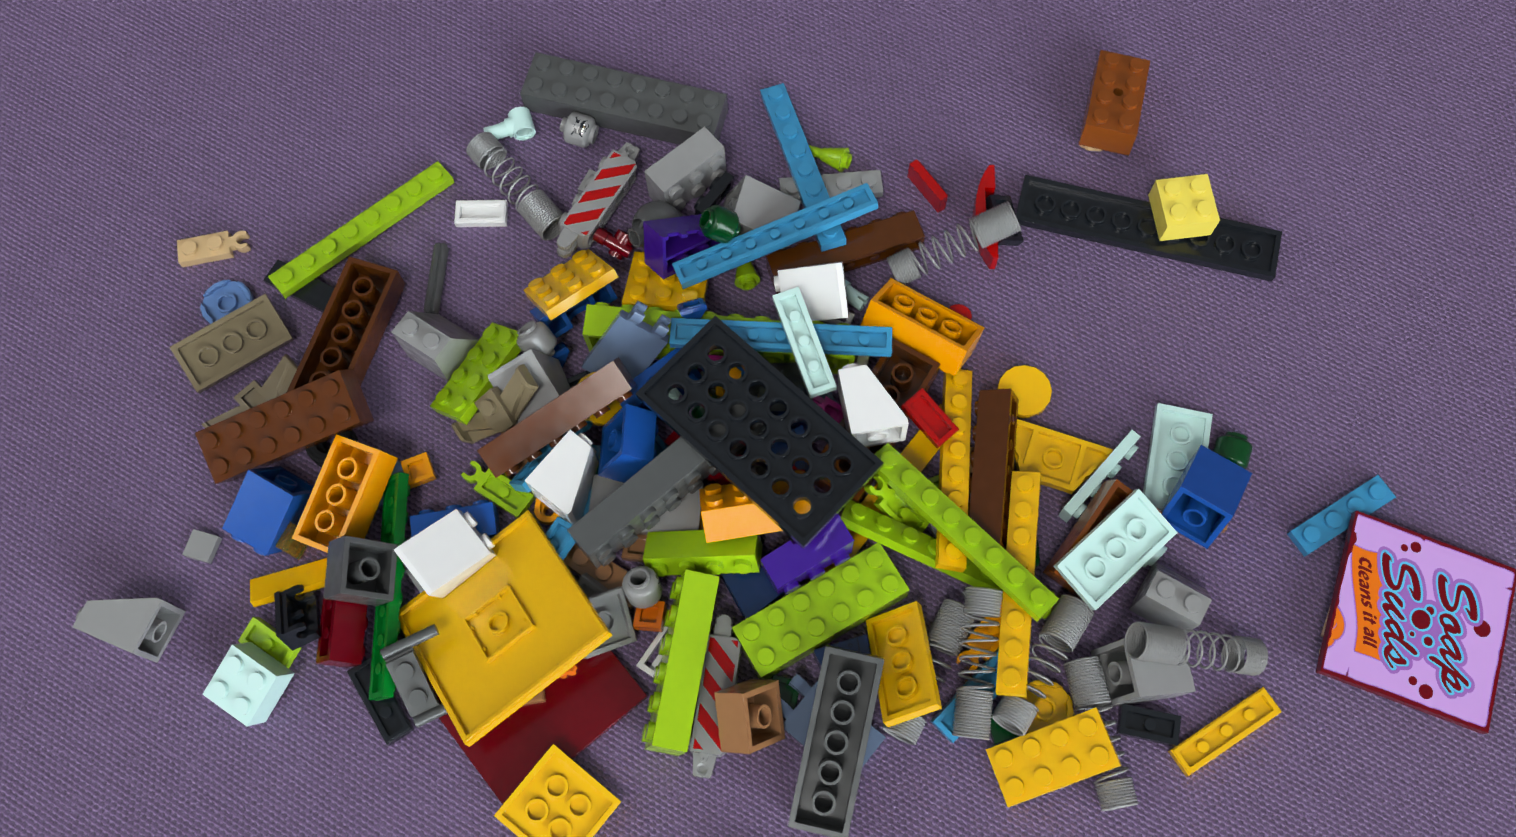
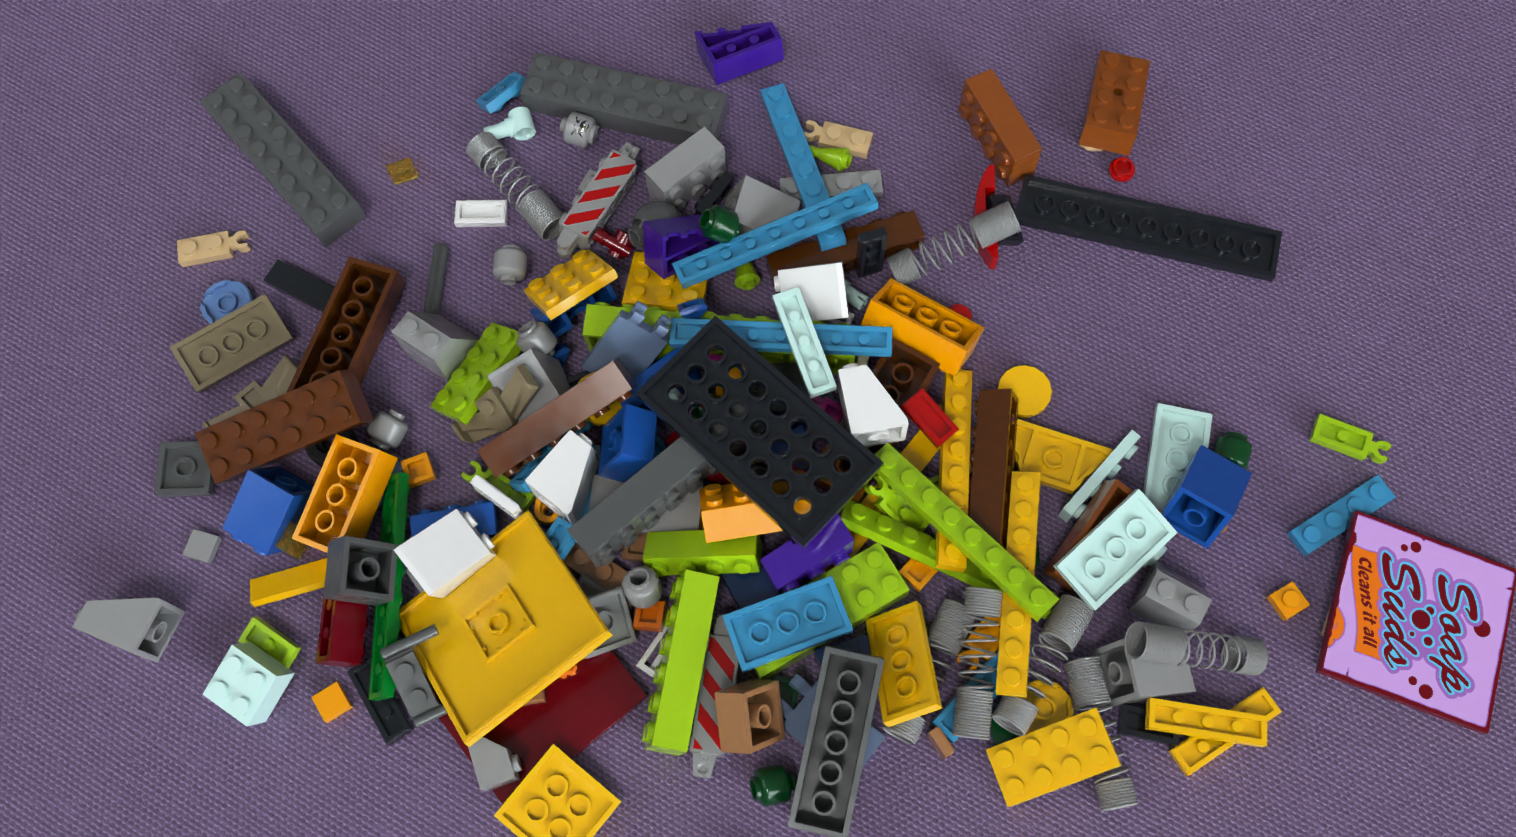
(182, 471): none -> dark grey plate
(283, 159): none -> dark grey brick
(296, 617): black hinge -> none
(332, 702): none -> light orange tile
(361, 229): lime plate -> none
(387, 429): none -> light grey head
(402, 171): none -> clear yellow tile
(494, 764): none -> light grey slope
(497, 497): none -> white tile
(499, 94): none -> dark azure plate
(510, 264): none -> light grey head
(739, 51): none -> dark purple wedge
(772, 785): none -> dark green head
(787, 624): none -> dark azure plate
(840, 136): none -> tan plate
(870, 252): none -> black tile
(917, 574): none -> light orange plate
(927, 185): red tile -> none
(940, 743): none -> medium nougat tile
(999, 127): none -> dark orange brick
(1121, 169): none -> red plate
(1183, 207): light yellow brick -> none
(1206, 722): none -> yellow plate
(1288, 601): none -> light orange plate
(1347, 439): none -> lime plate

